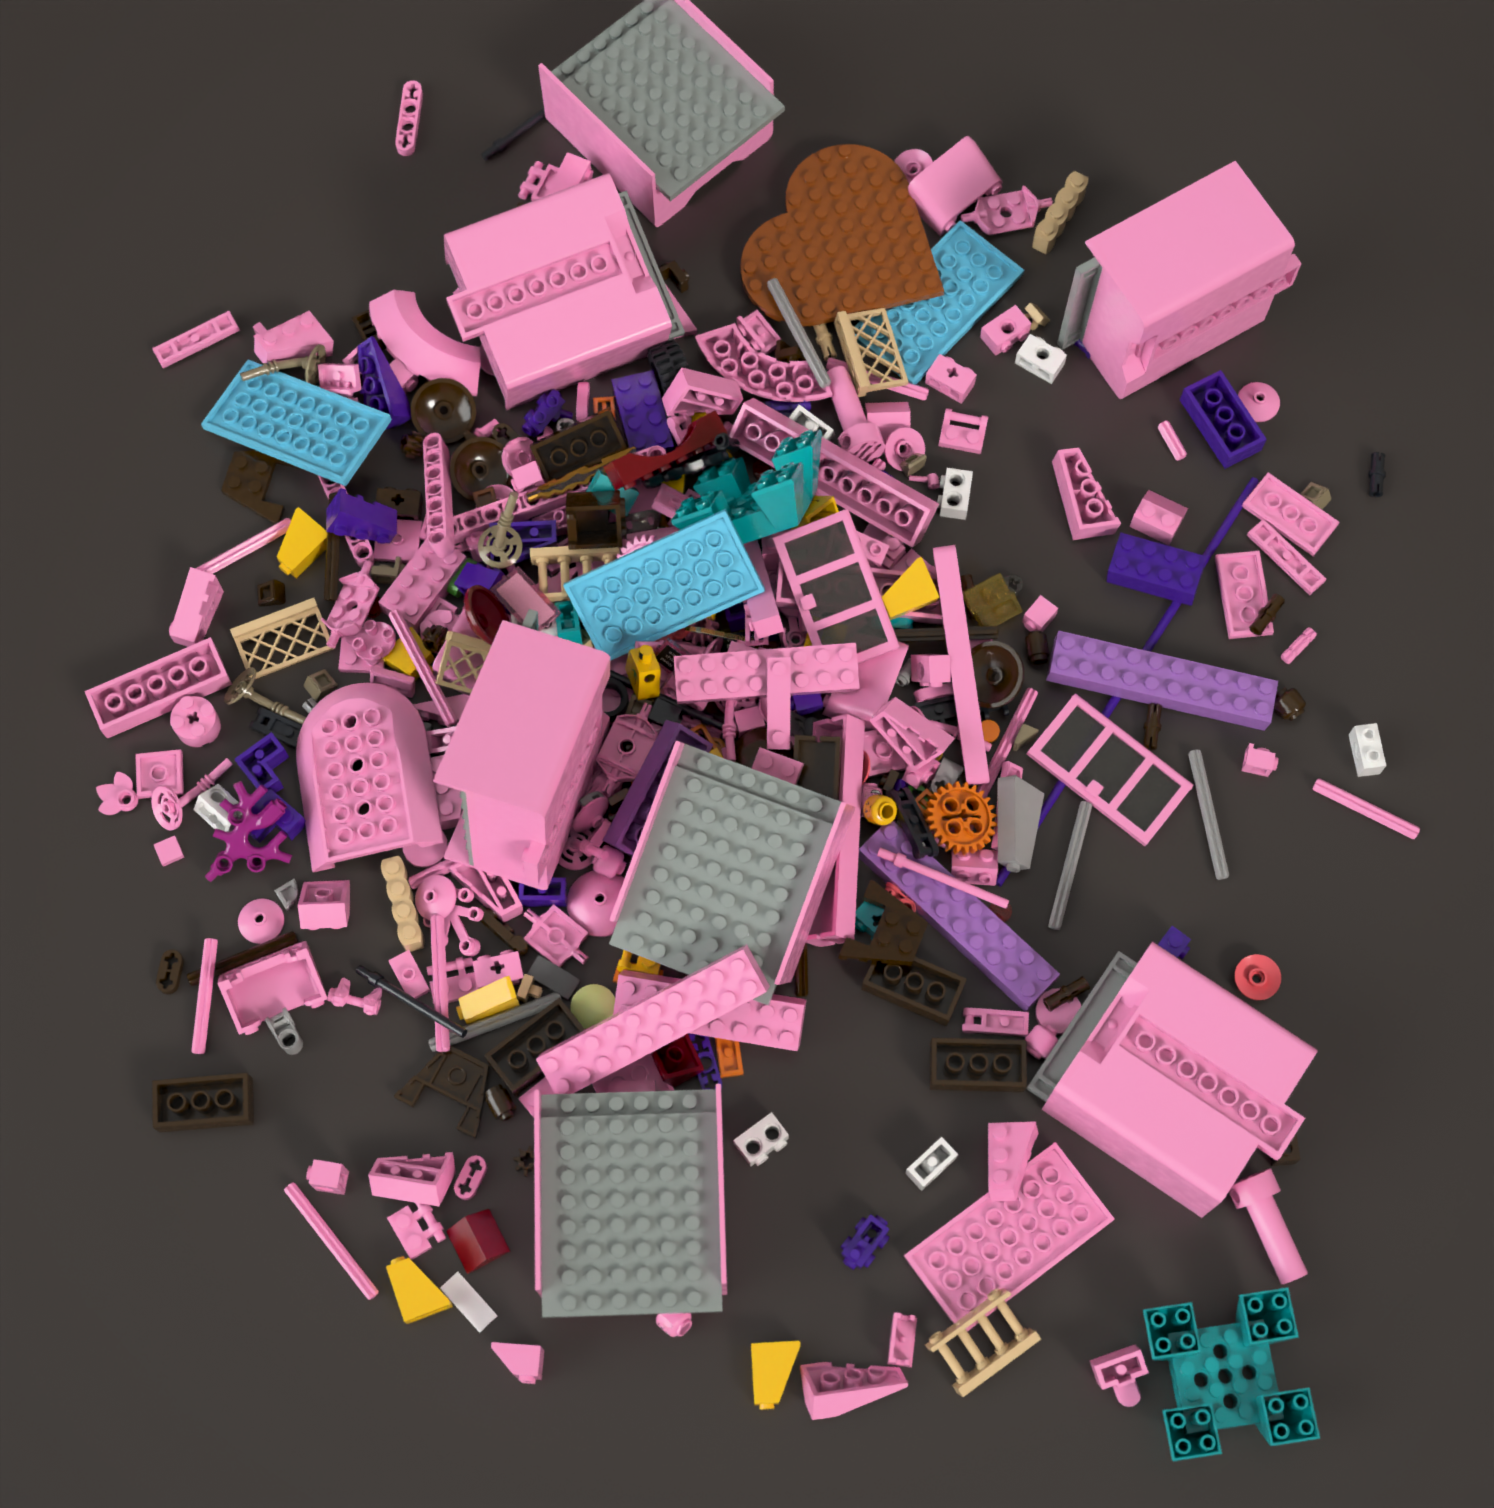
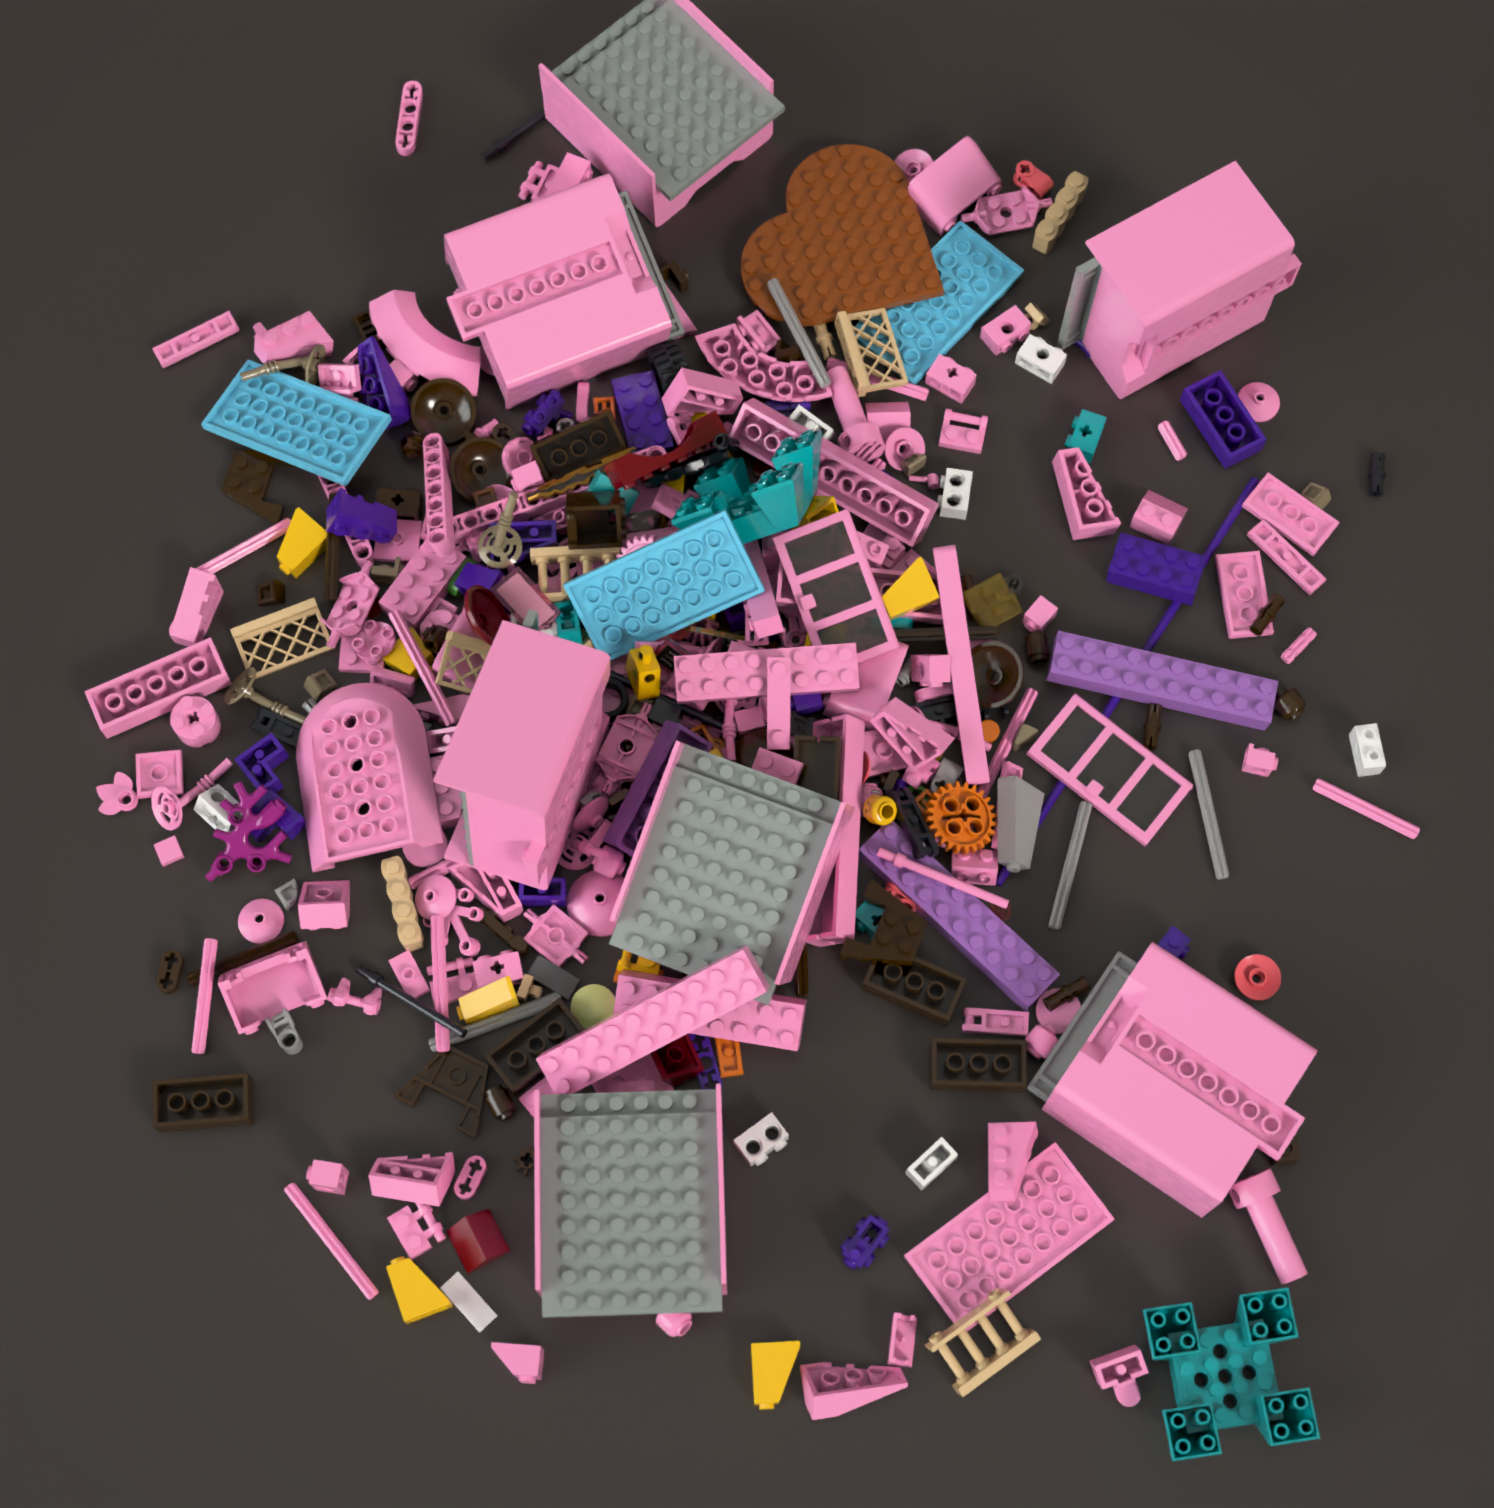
(1034, 179): none -> coral piece
(1089, 425): none -> teal brick

